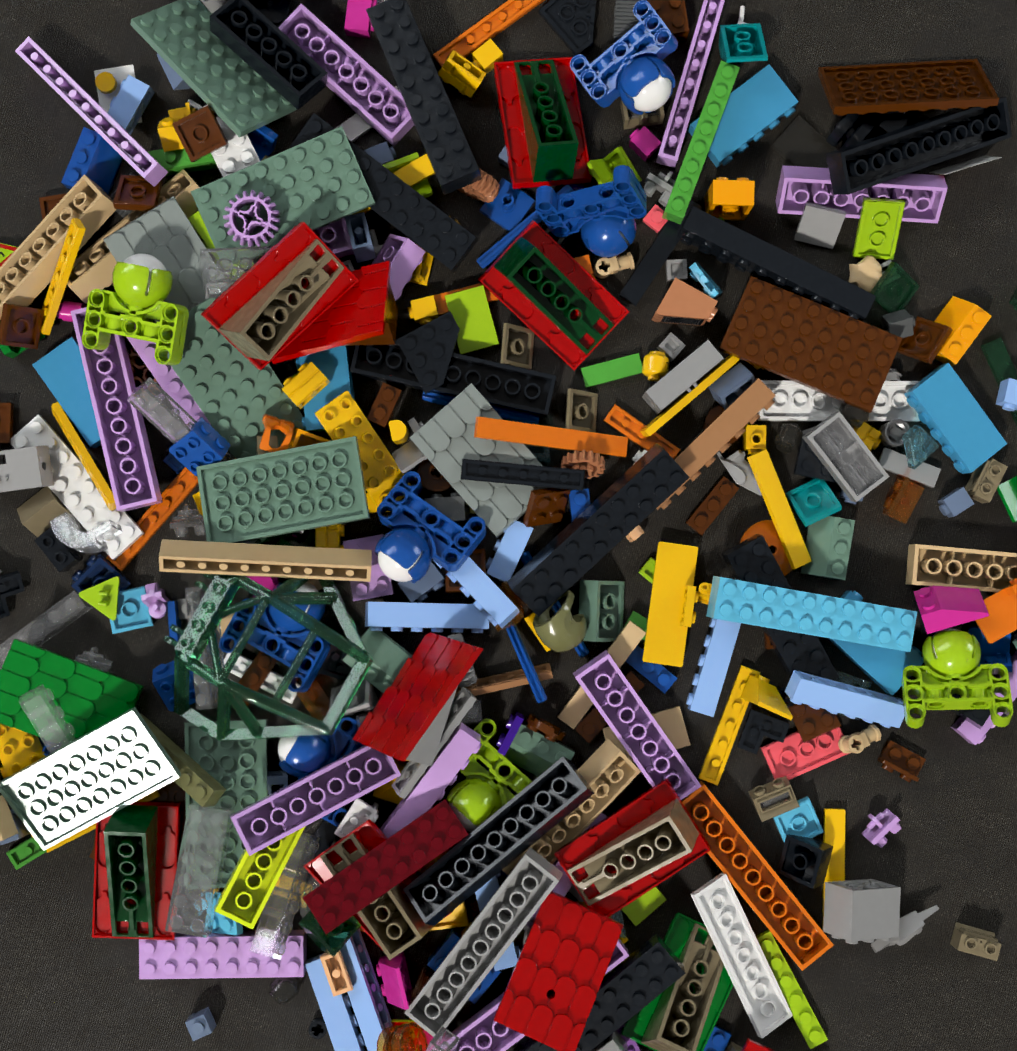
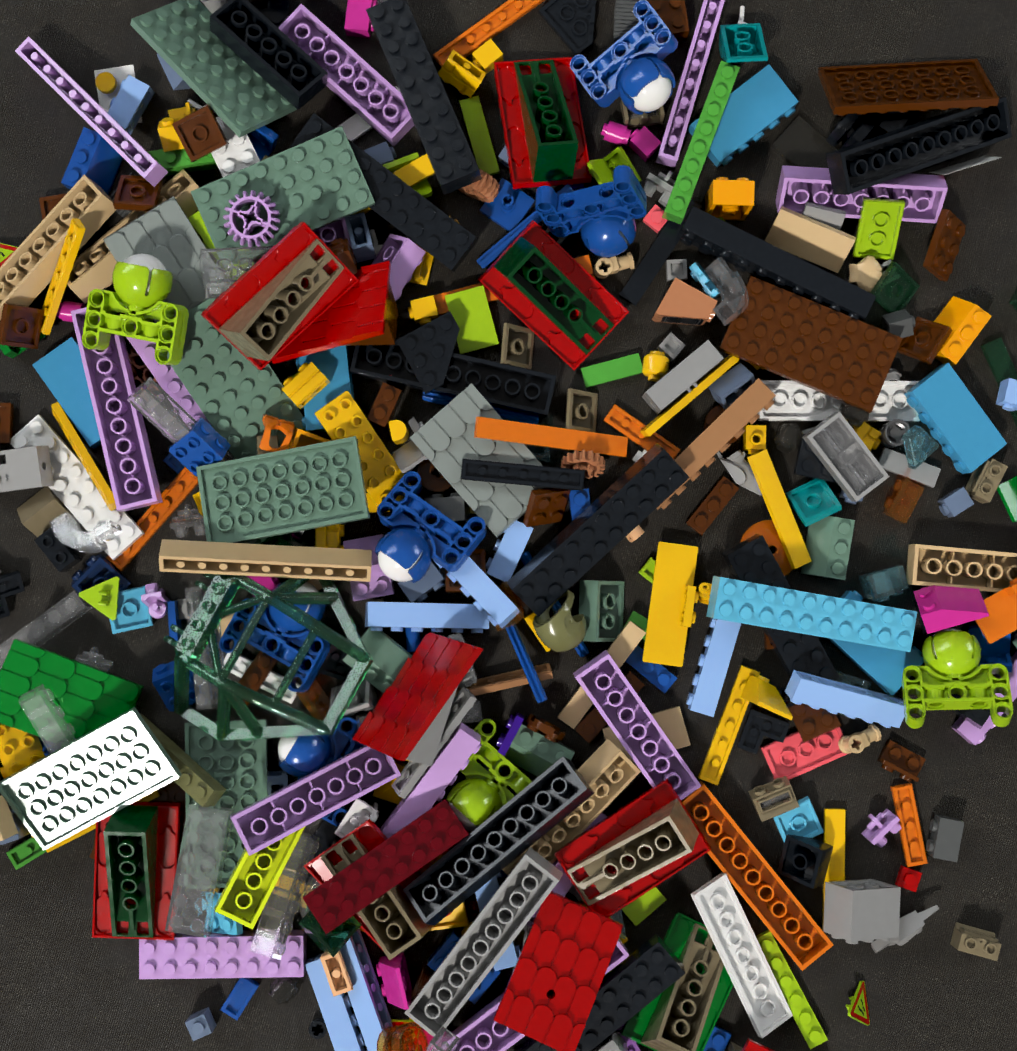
(239, 997): none -> blue tile
(343, 251): none -> reddish brown brick
(413, 640): none -> blue piece
(479, 135): none -> lime tile
(616, 133): none -> dark pink brick
(731, 288): none -> clear arch
(810, 239): none -> tan tile
(859, 1008): none -> piece
(883, 583): none -> clear light blue brick
(908, 878): none -> red plate
(909, 821): none -> orange tile
(944, 245): none -> reddish brown plate
(945, 838): none -> dark grey brick

